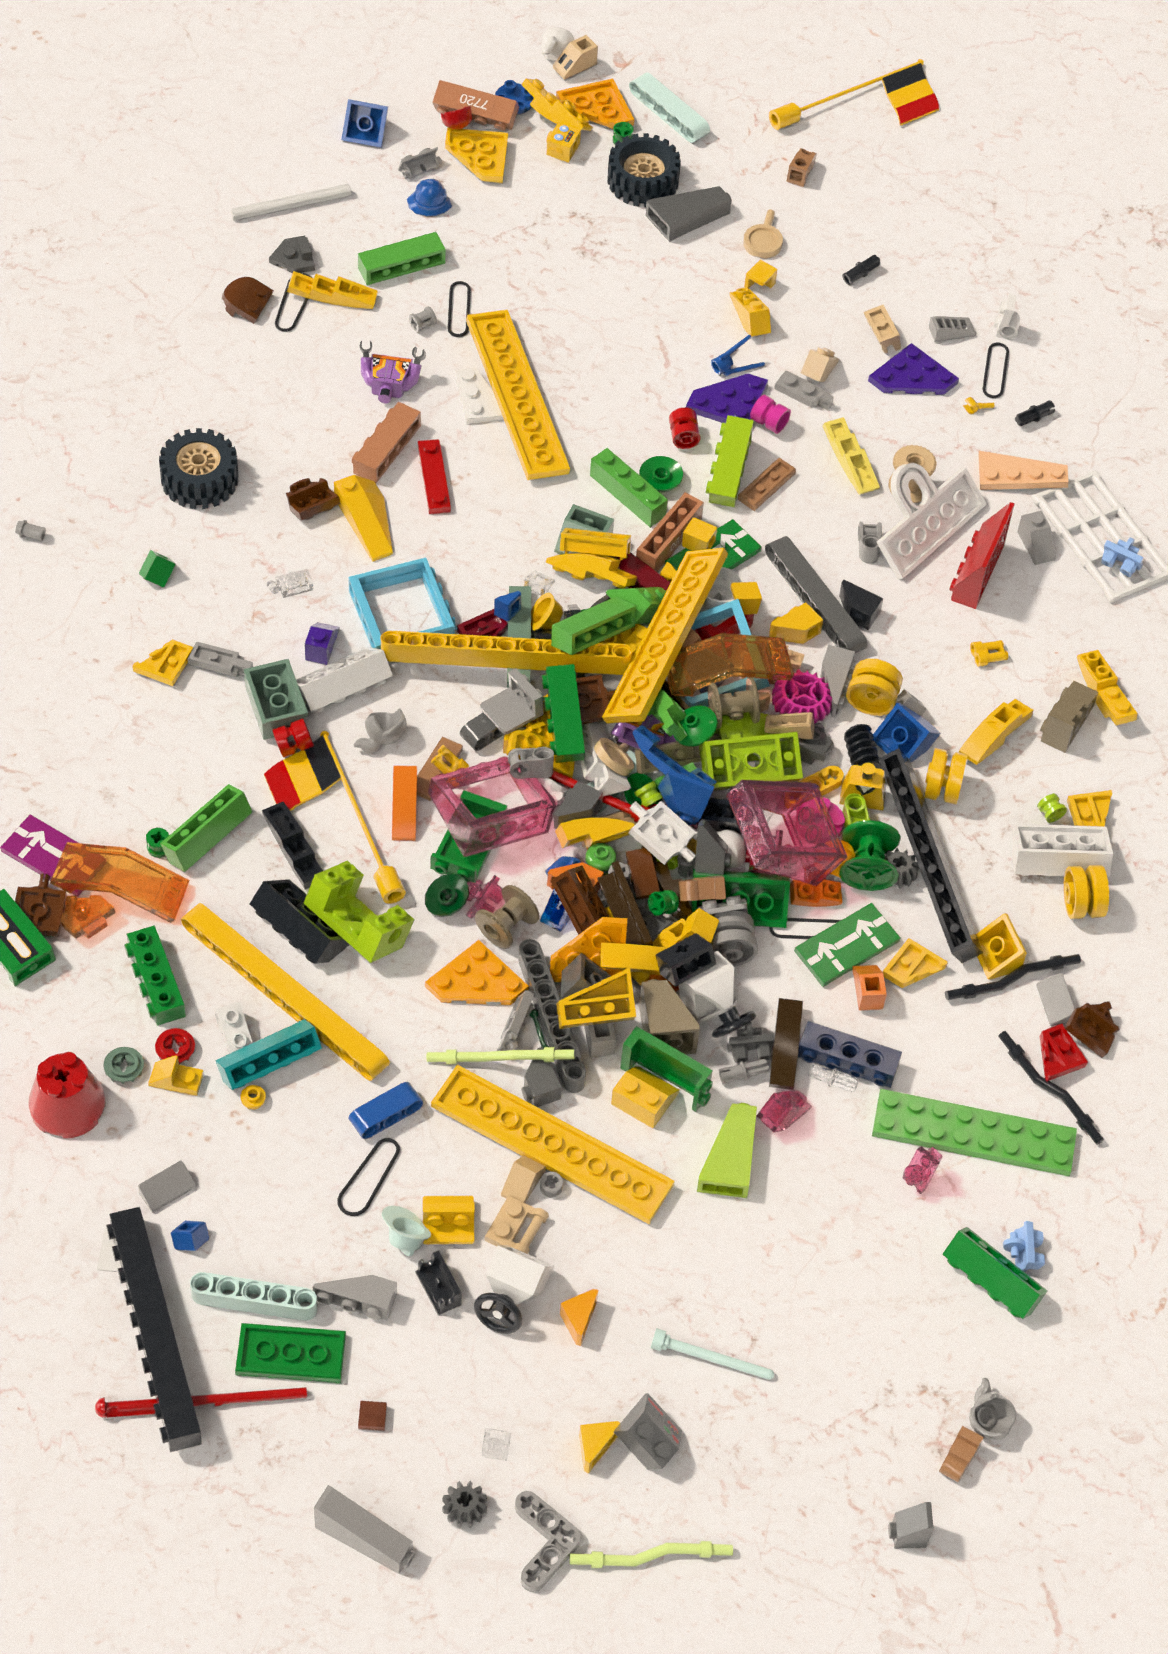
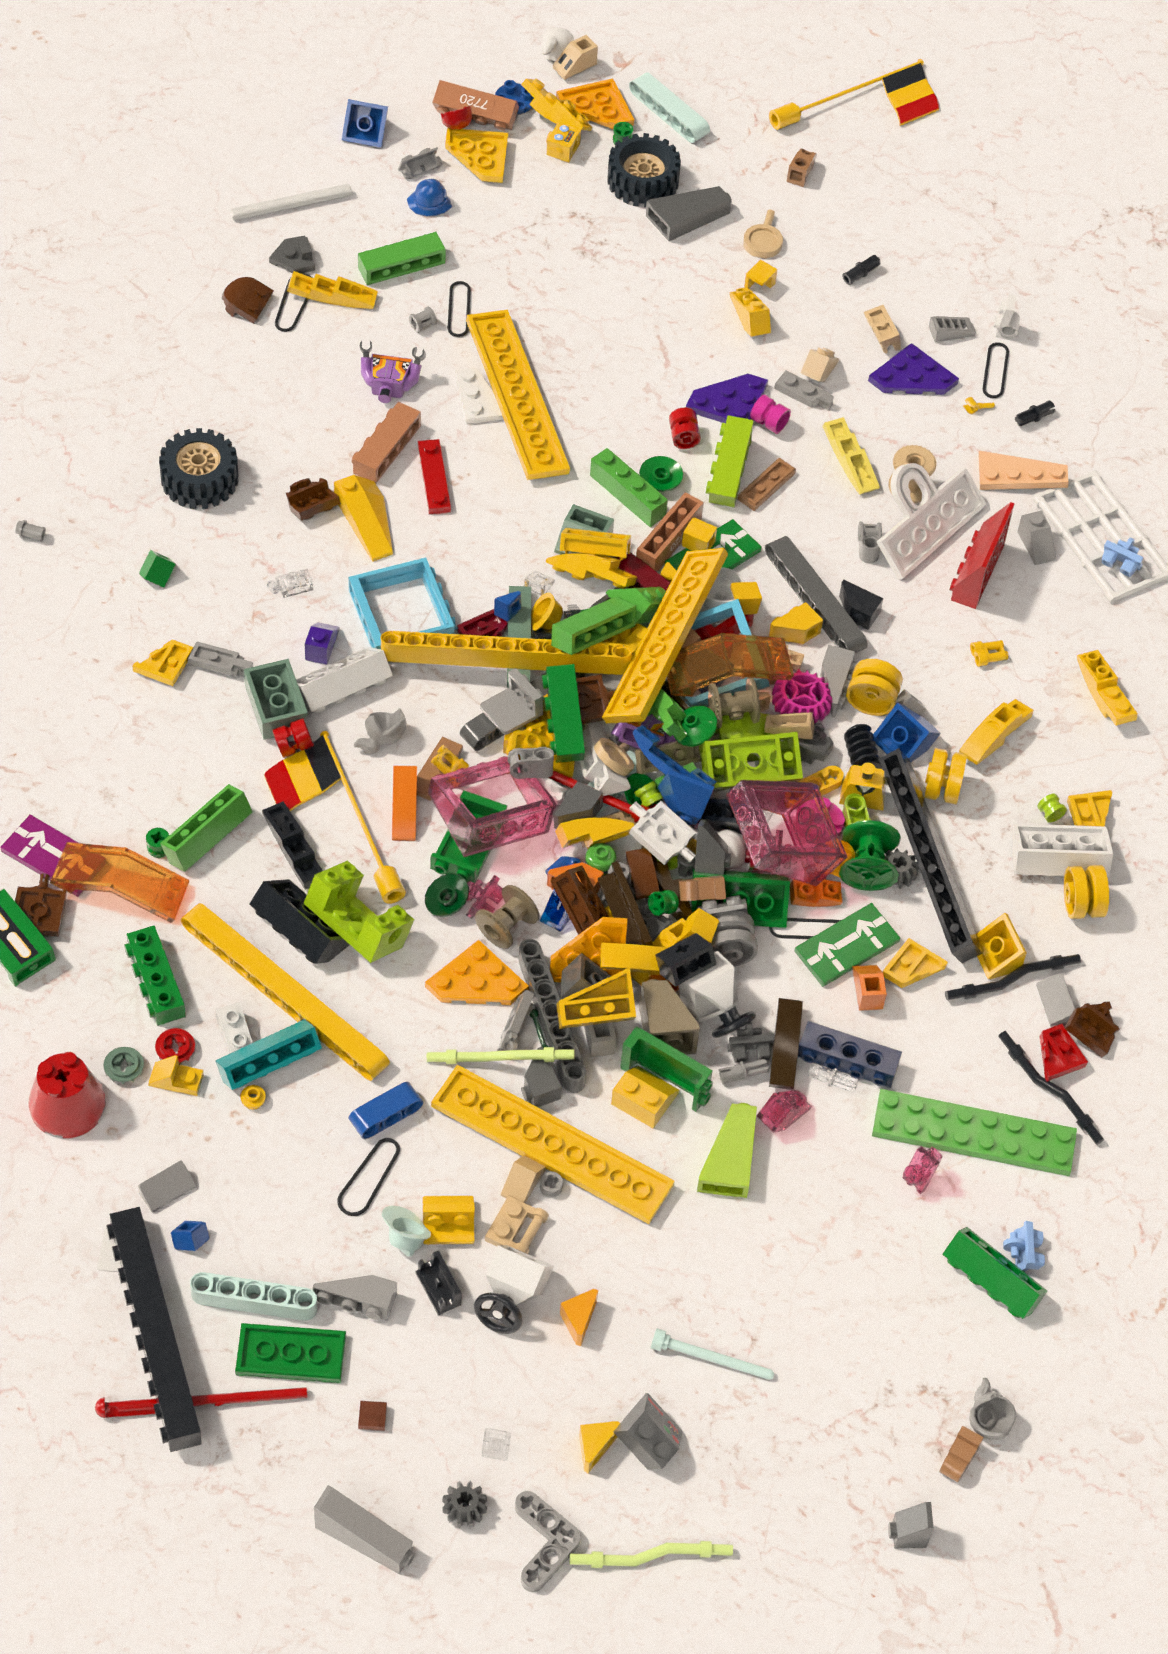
(86, 915): clear orange plate -> none
(723, 362): blue plant -> none
(1068, 716): dark tan wedge -> none

